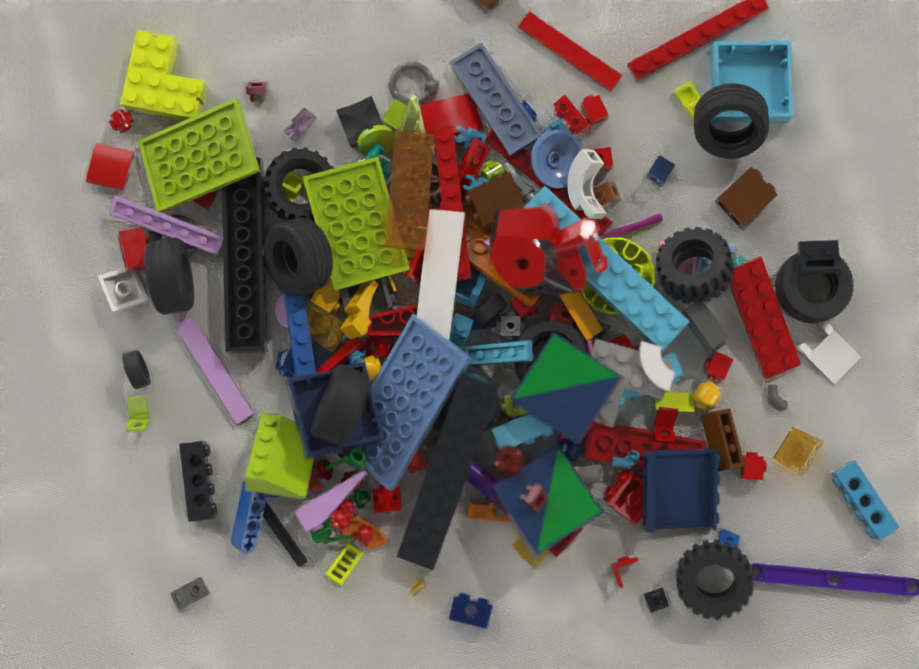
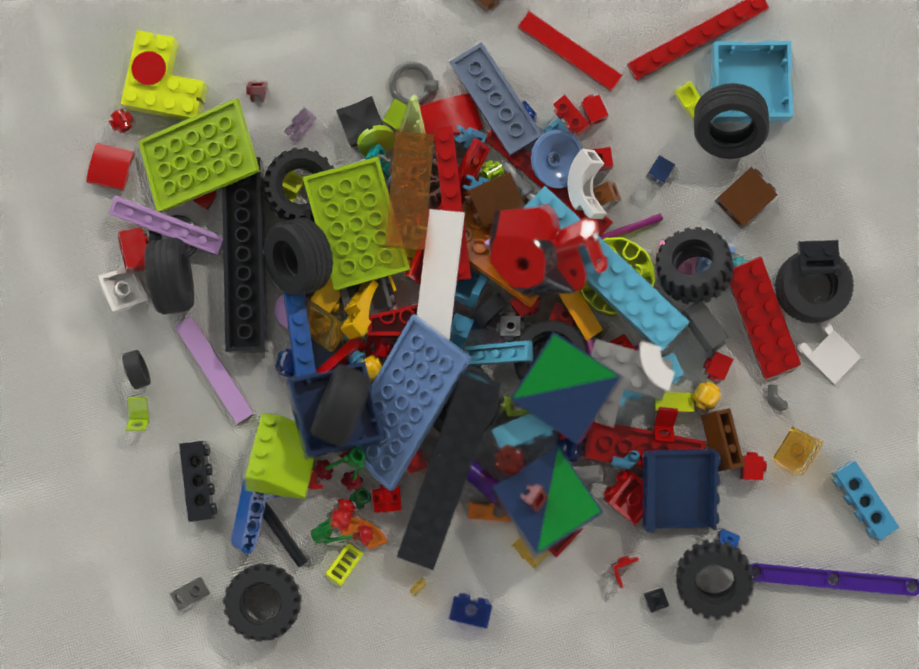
(148, 68): none -> red sticker
(236, 610): none -> black tyre
(321, 508): lavender wedge -> none

